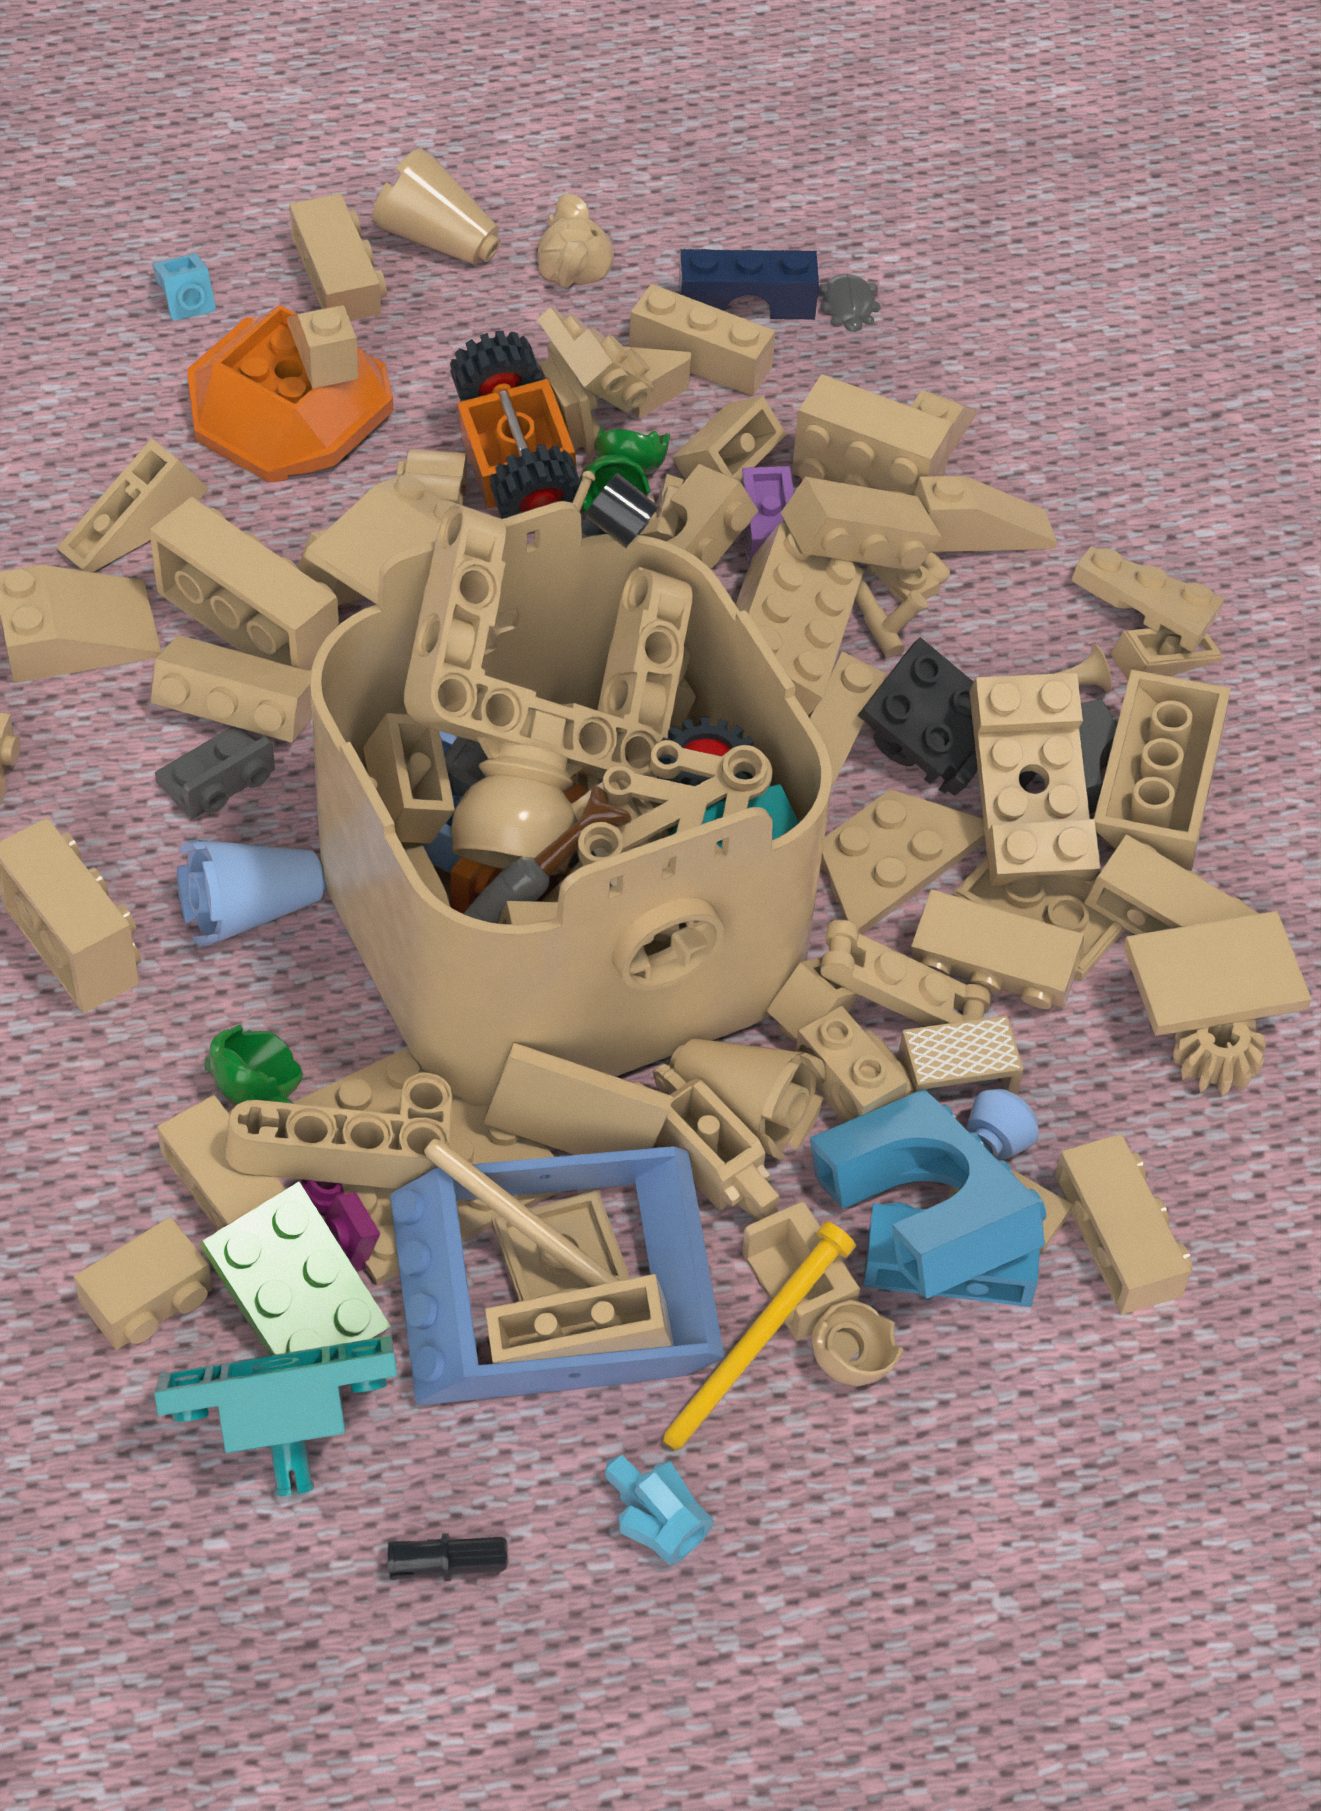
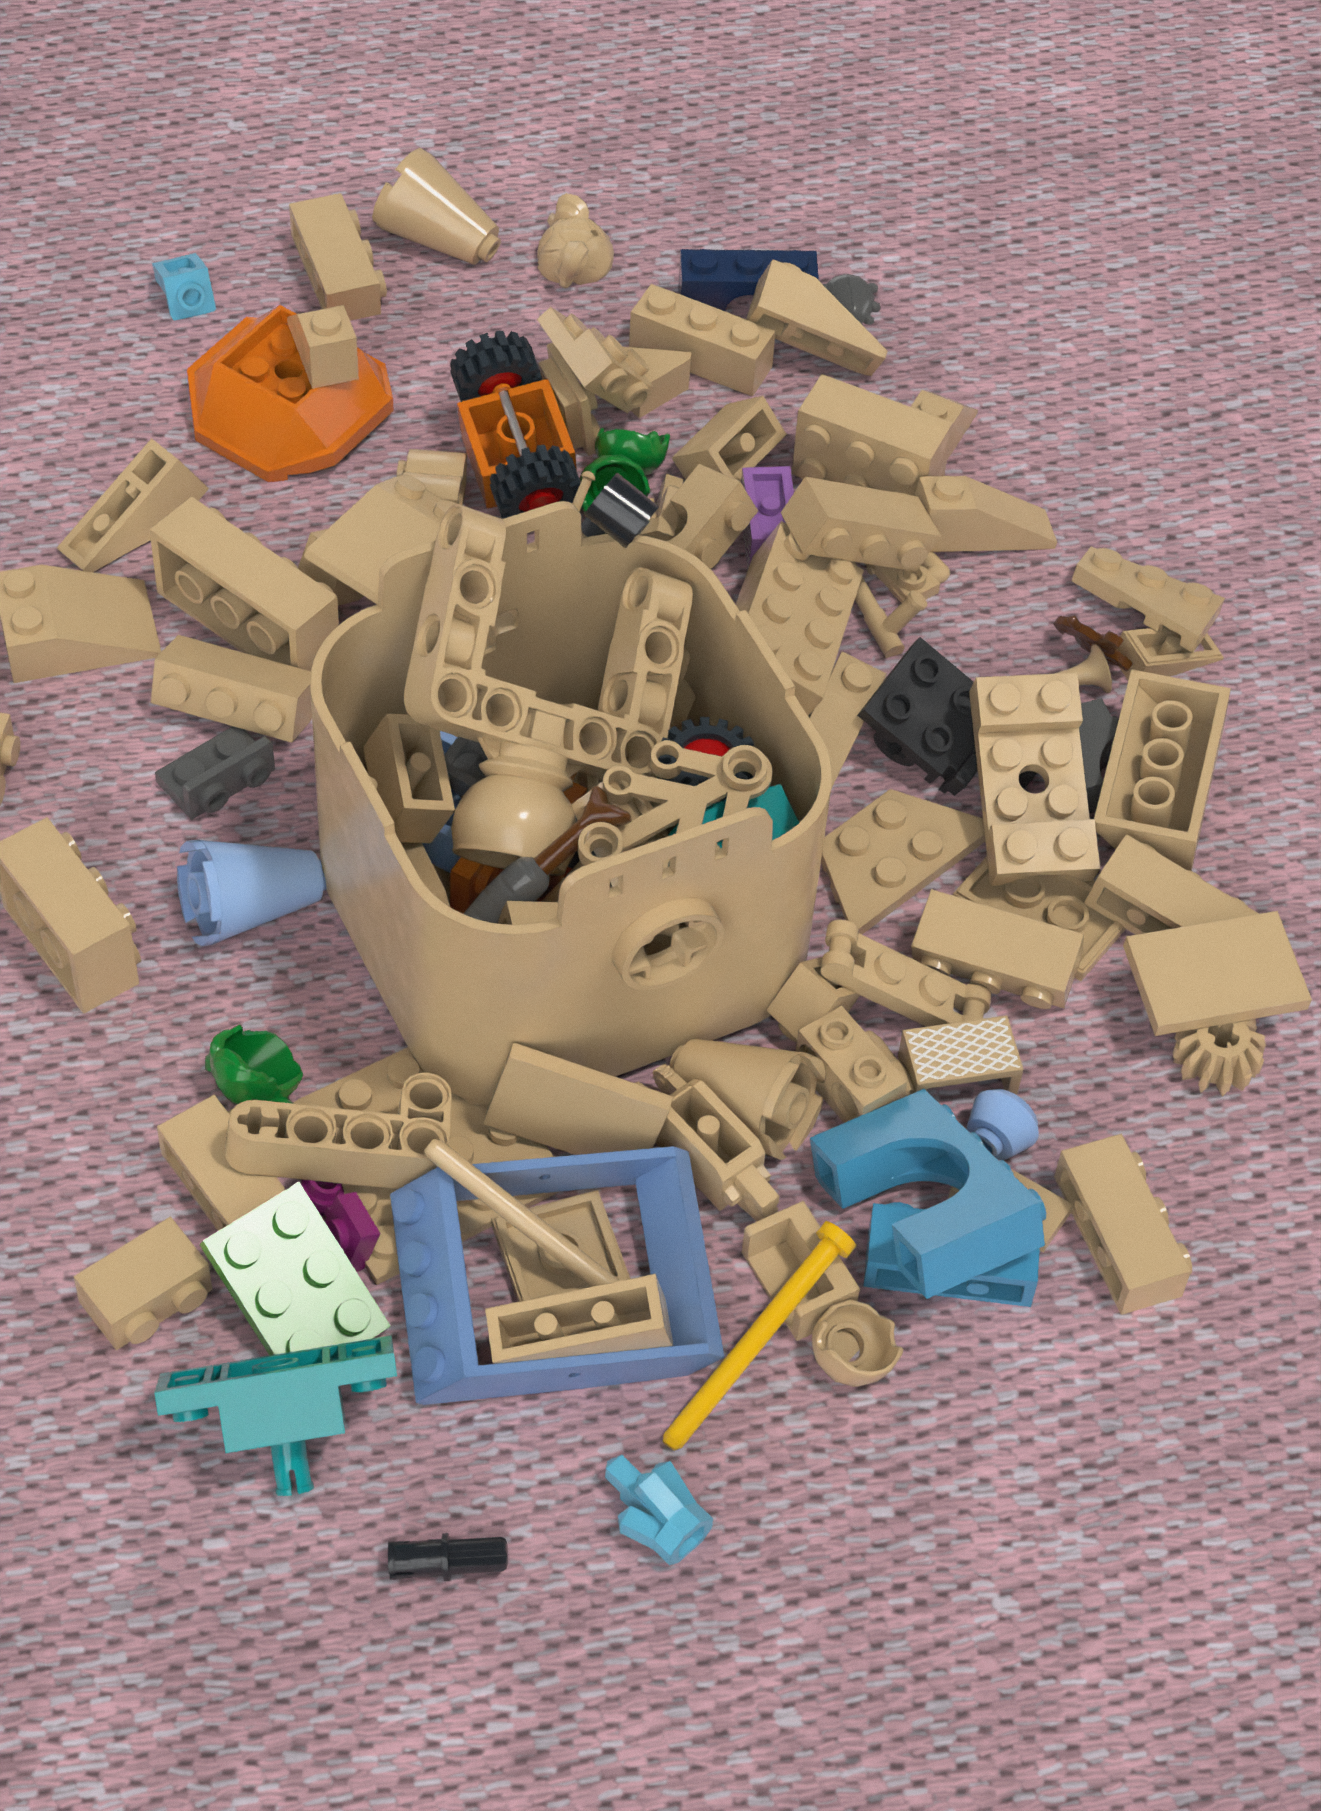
(813, 319): none -> tan slope
(1087, 637): none -> reddish brown piece

